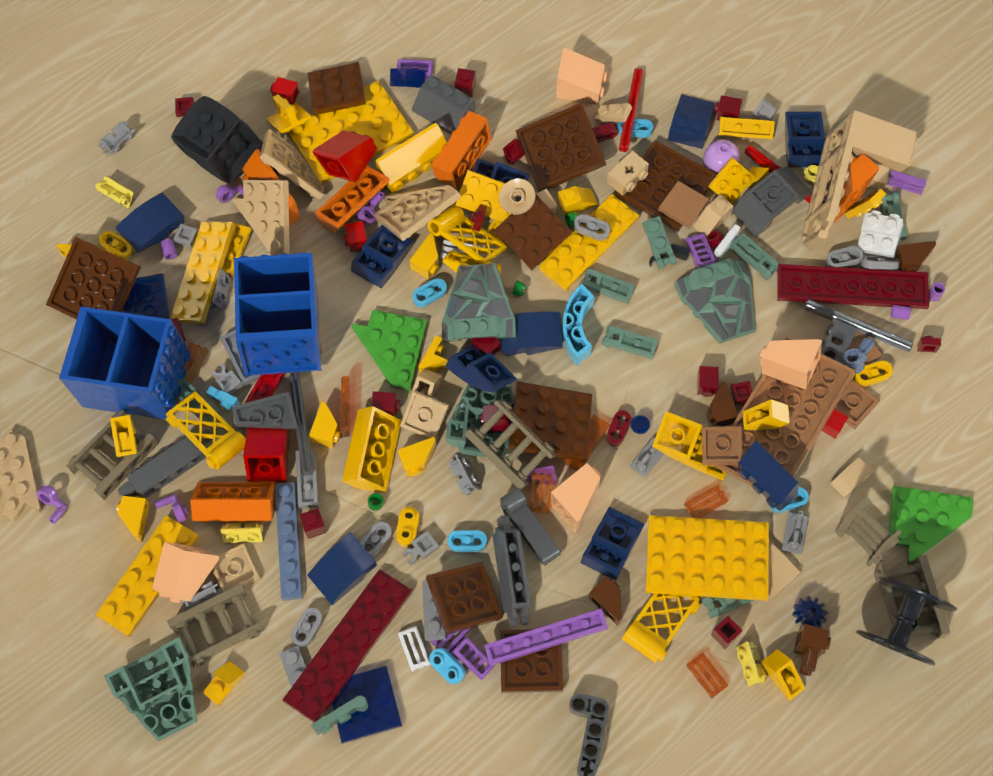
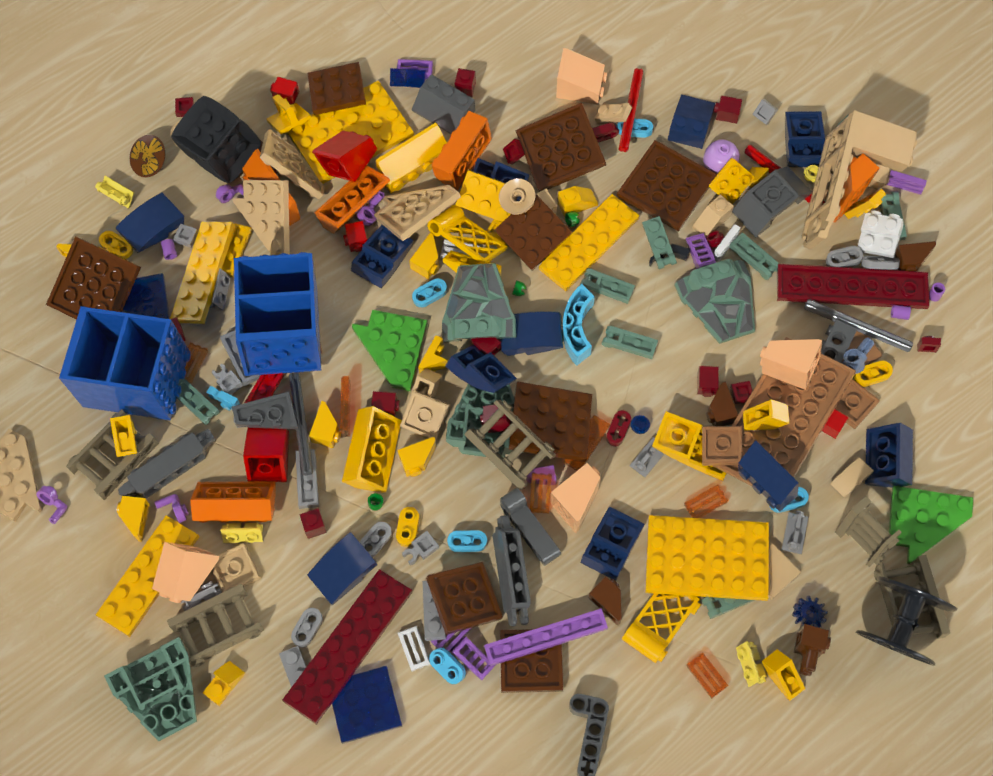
(112, 143): light grey hinge -> none
(147, 156): none -> shield
(220, 451): yellow piece -> none
(288, 541): sand blue plate -> none
(340, 715): sand green plate -> none
(462, 467): light grey hinge -> none
(478, 217): dark red plate -> none
(592, 227): light grey plate -> none
(627, 173): tan brick -> none
(683, 204): medium nougat tile -> none
(726, 632): dark red brick -> none
(746, 127): yellow plate -> none
(890, 455): none -> dark blue slope

